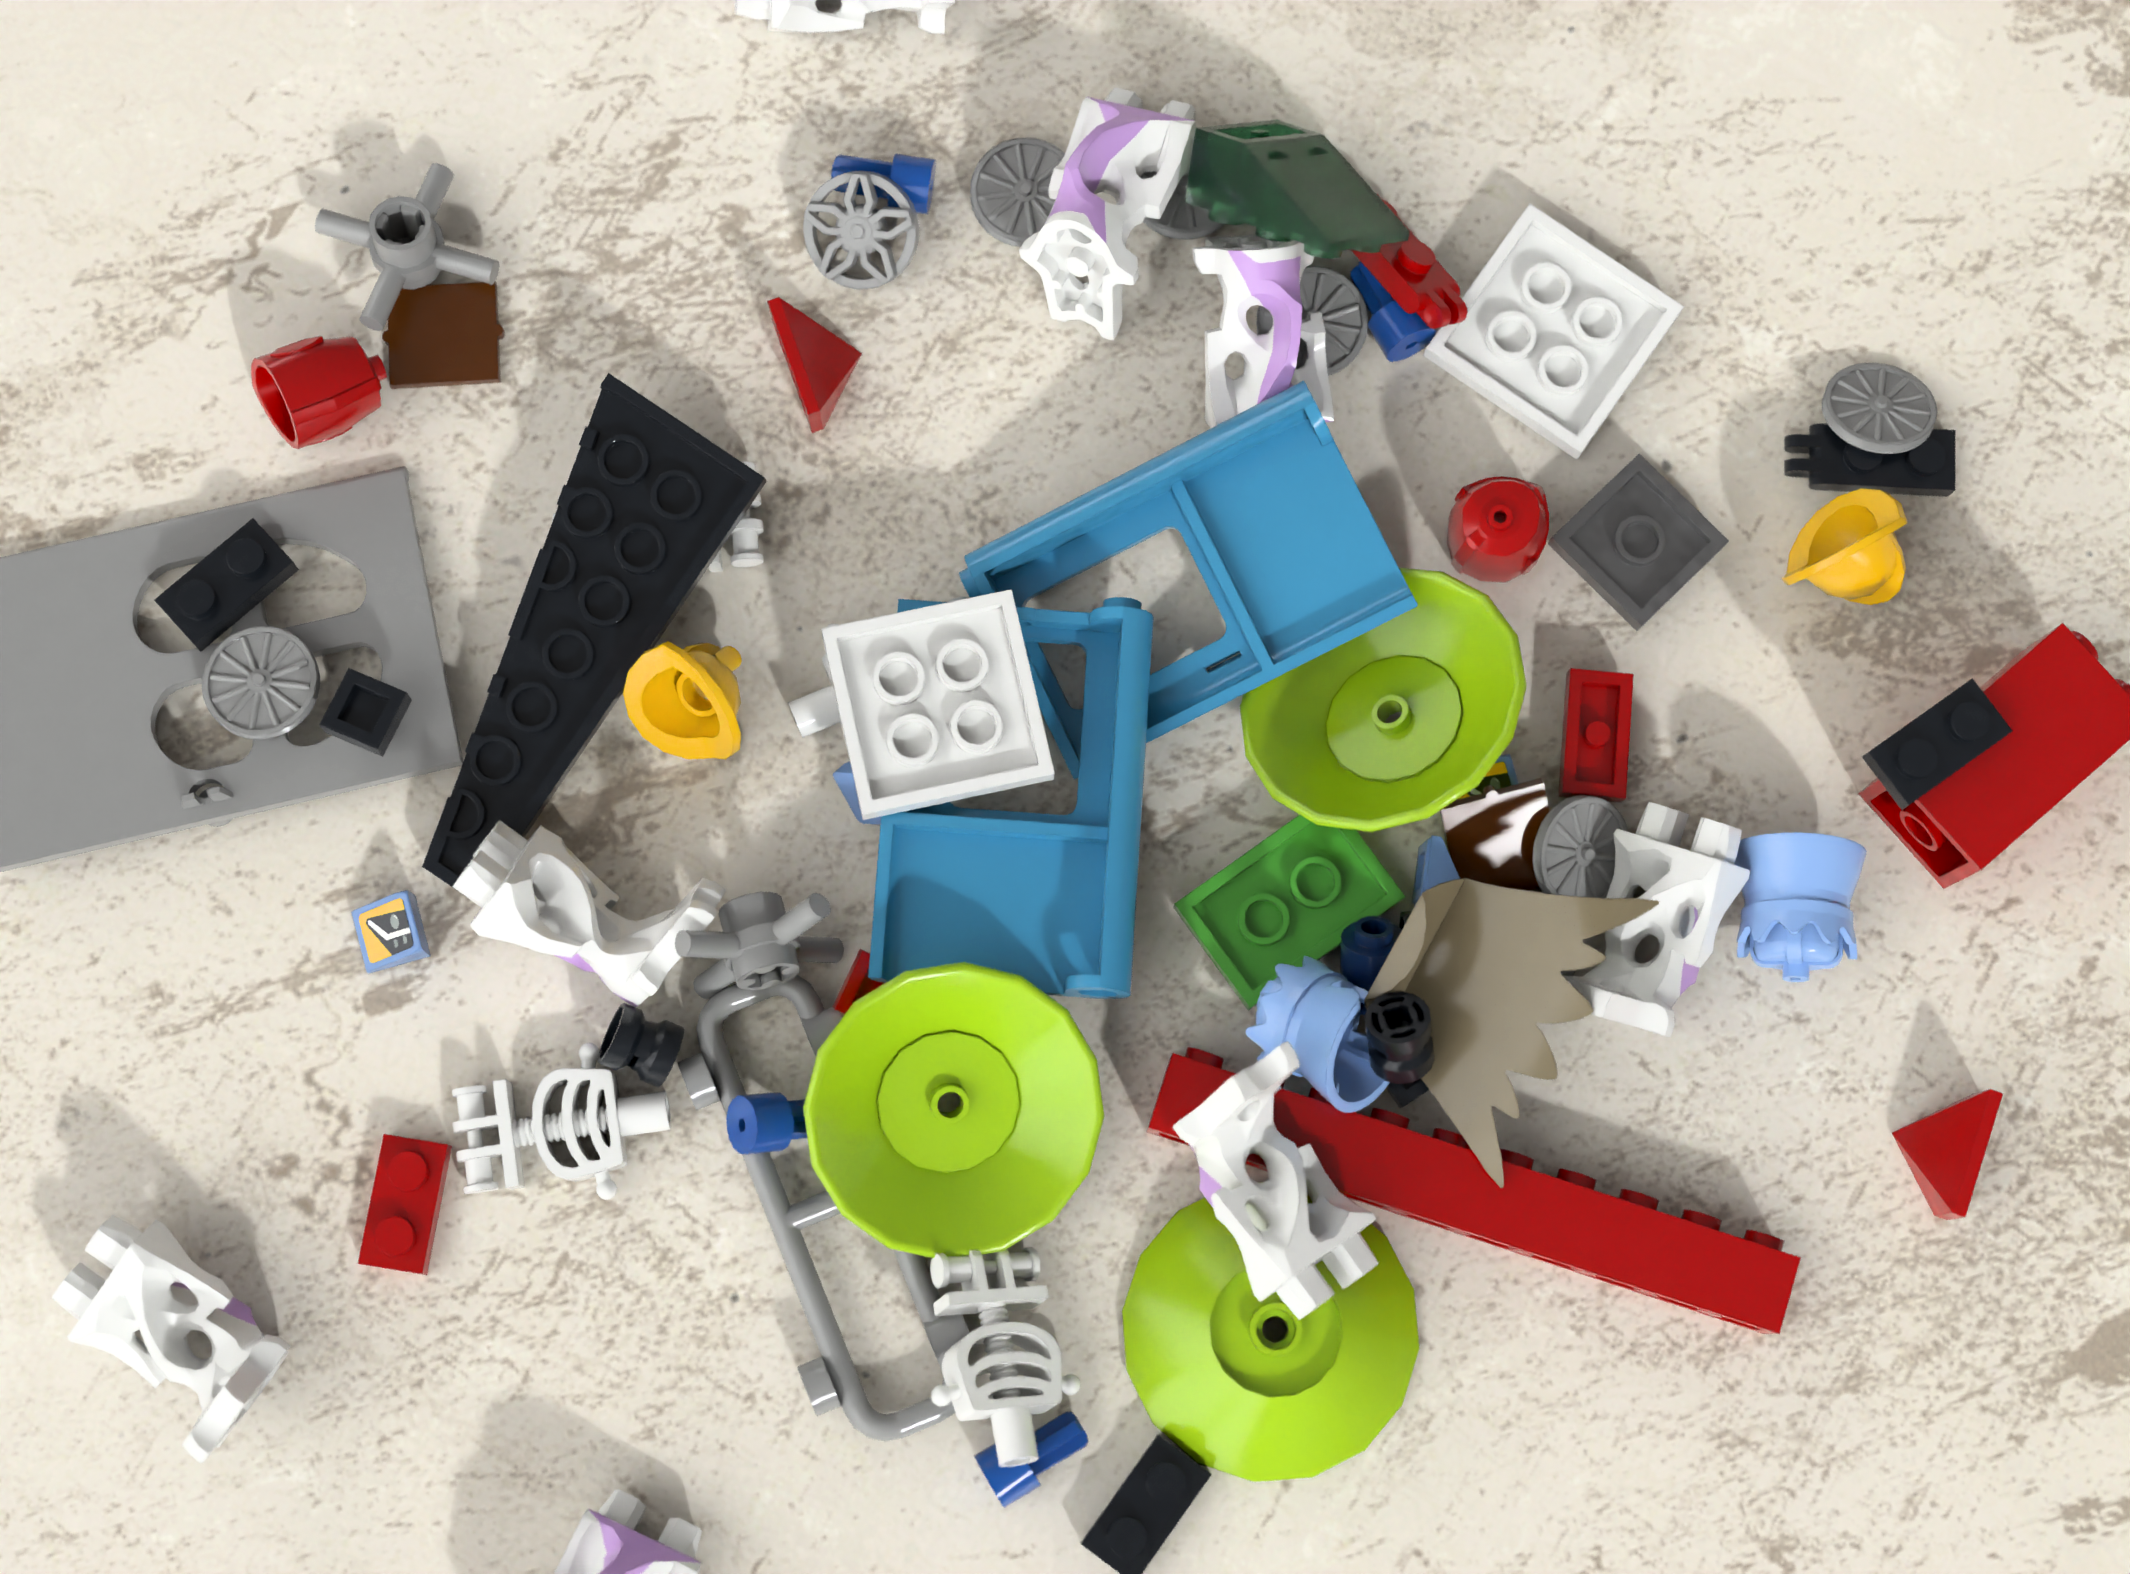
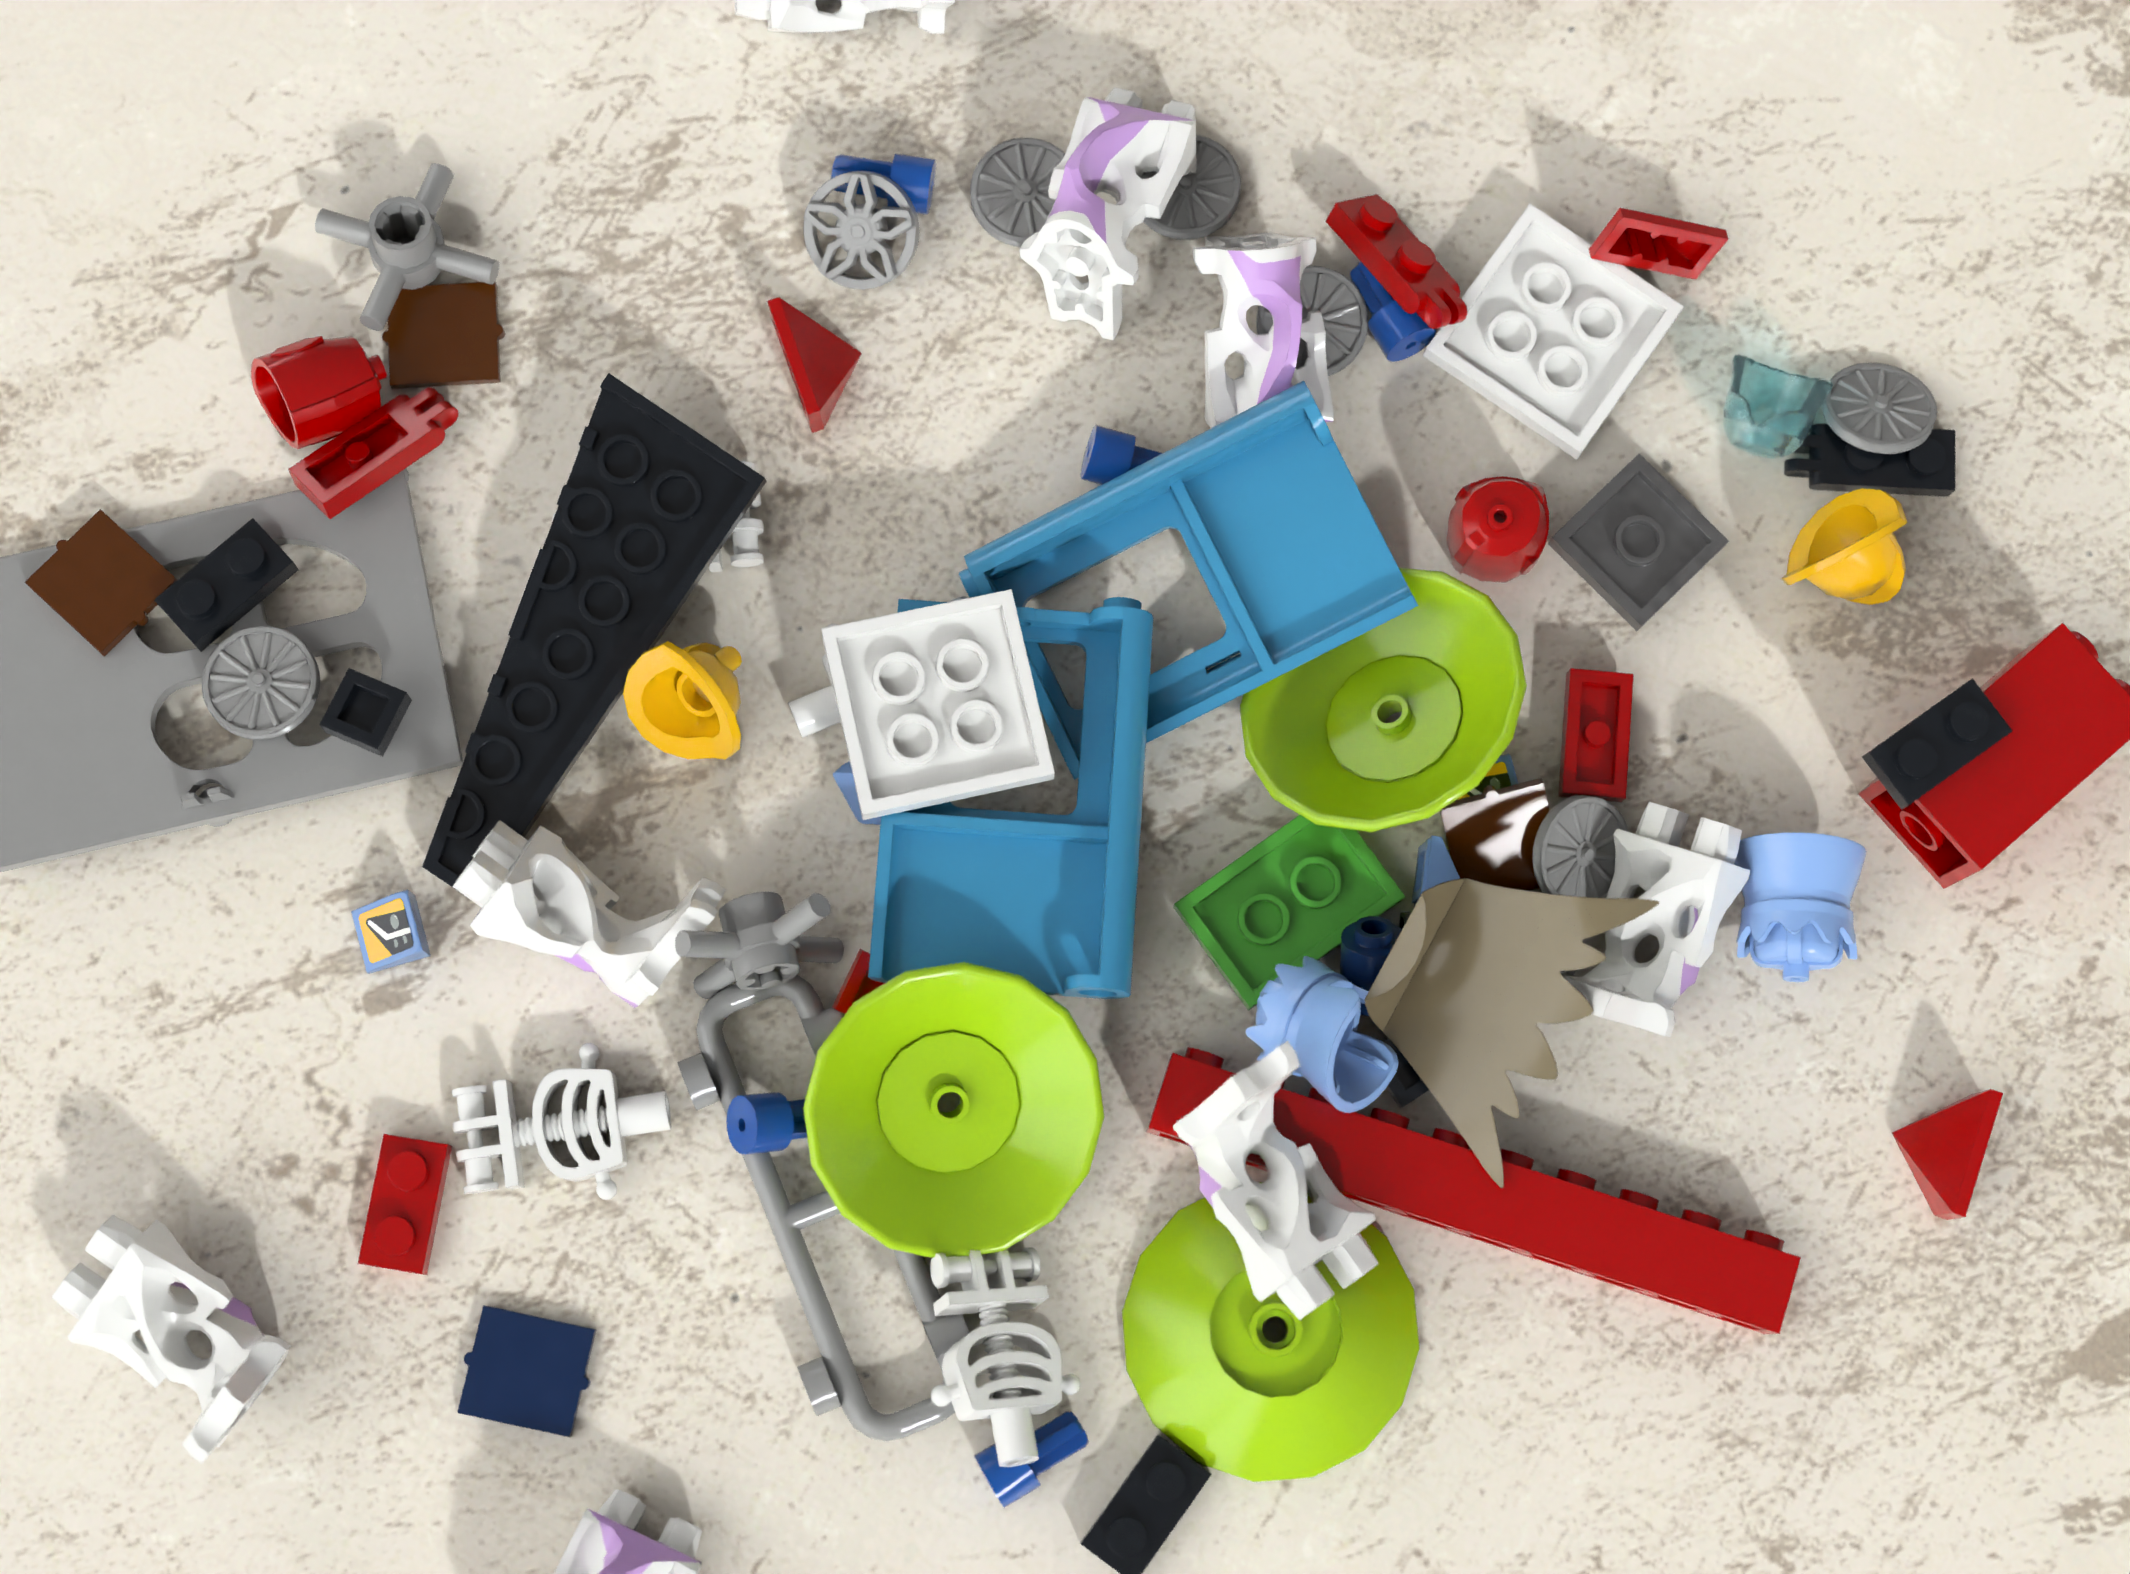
(101, 582): none -> reddish brown piece
(373, 450): none -> red hinge
(527, 1371): none -> dark blue piece
(641, 1045): black wheel -> none
(1111, 455): none -> blue piece
(1288, 188): clear green slope -> none
(1399, 1037): black wheel -> none
(1658, 243): none -> red slope
(1777, 400): none -> clear light blue hair

